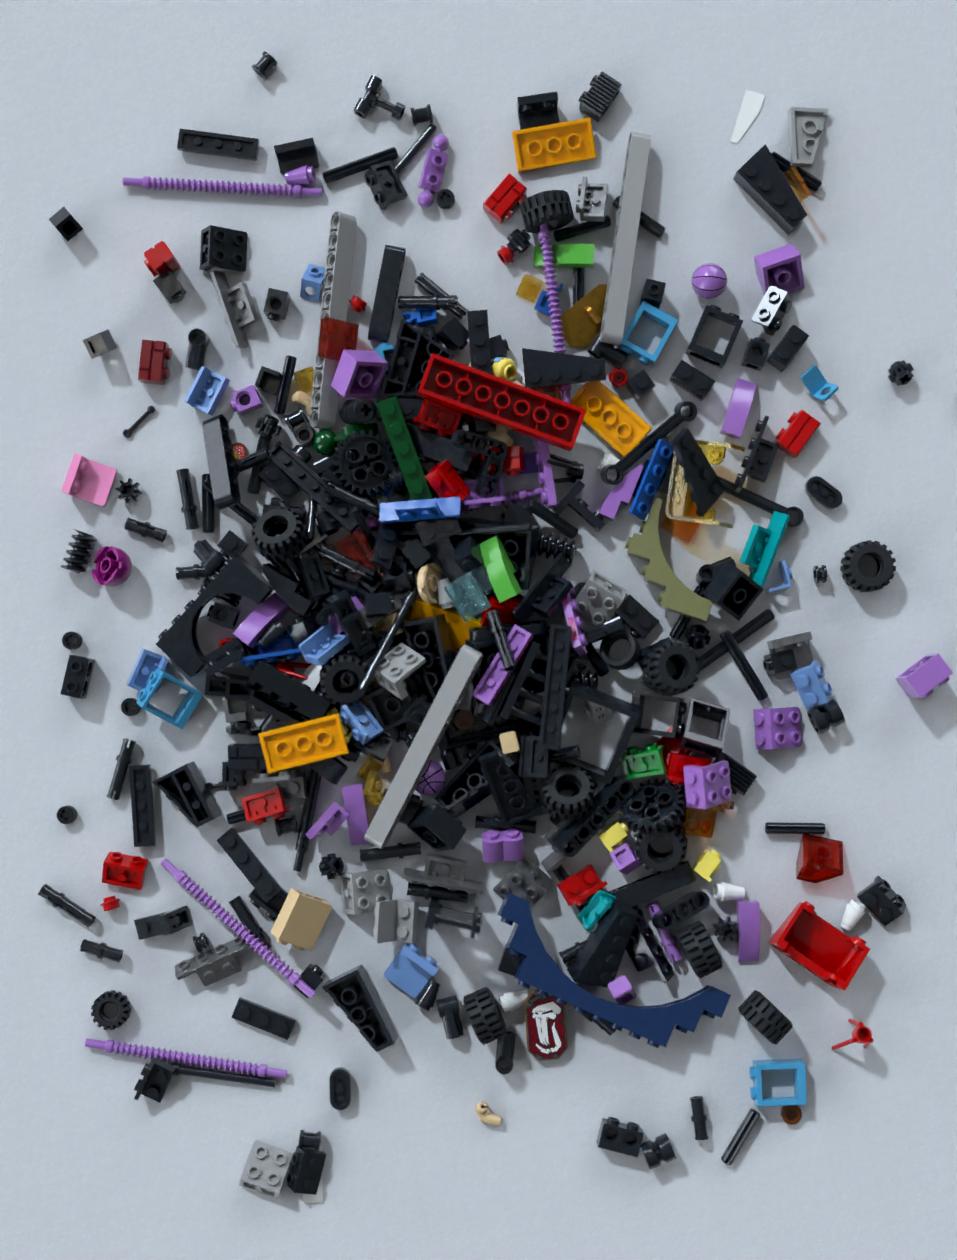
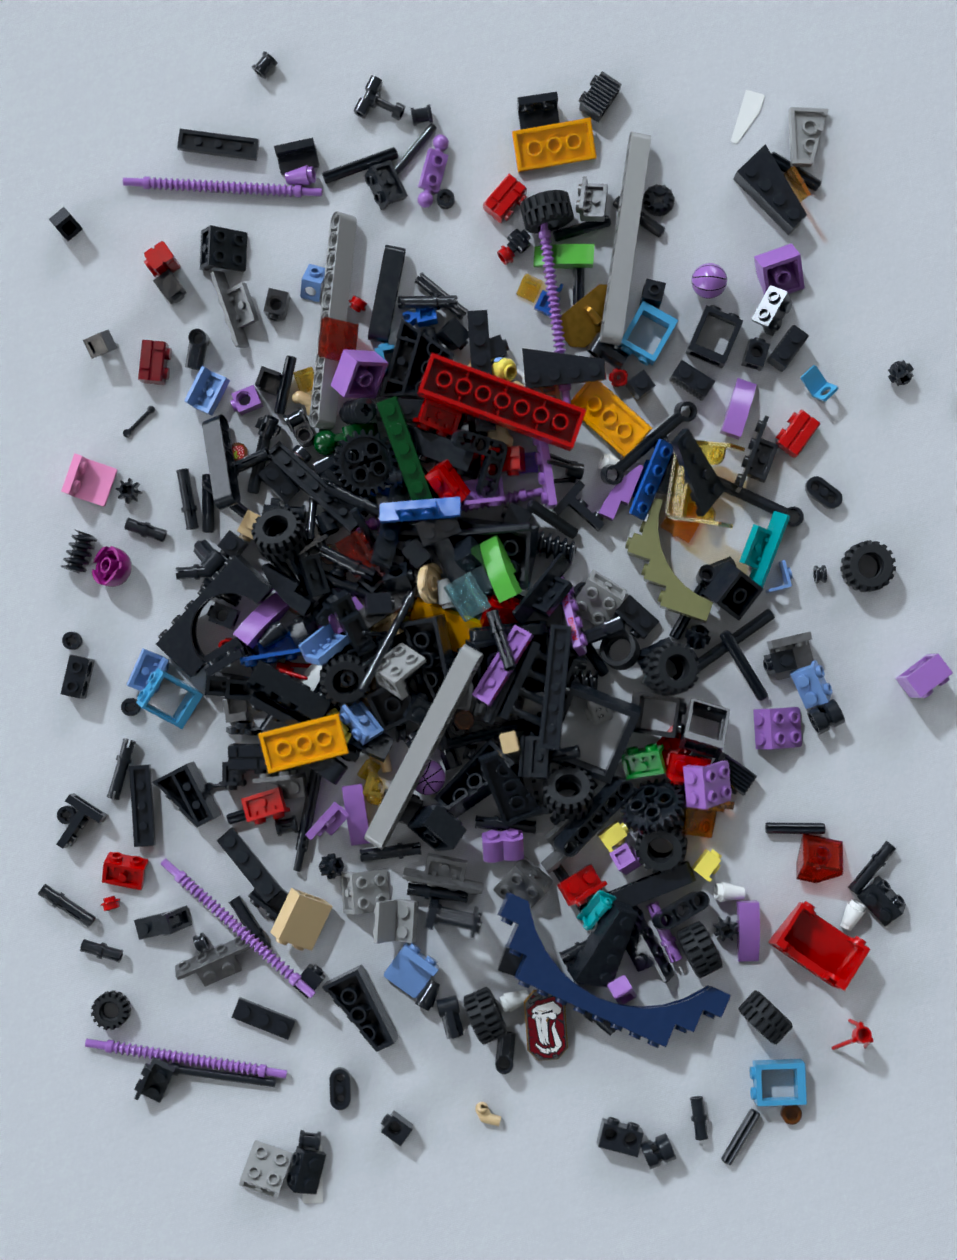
(80, 819): none -> black bracket
(246, 525): none -> tan bracket
(400, 1135): none -> black brick
(658, 209): none -> black gear
(868, 872): none -> black pin

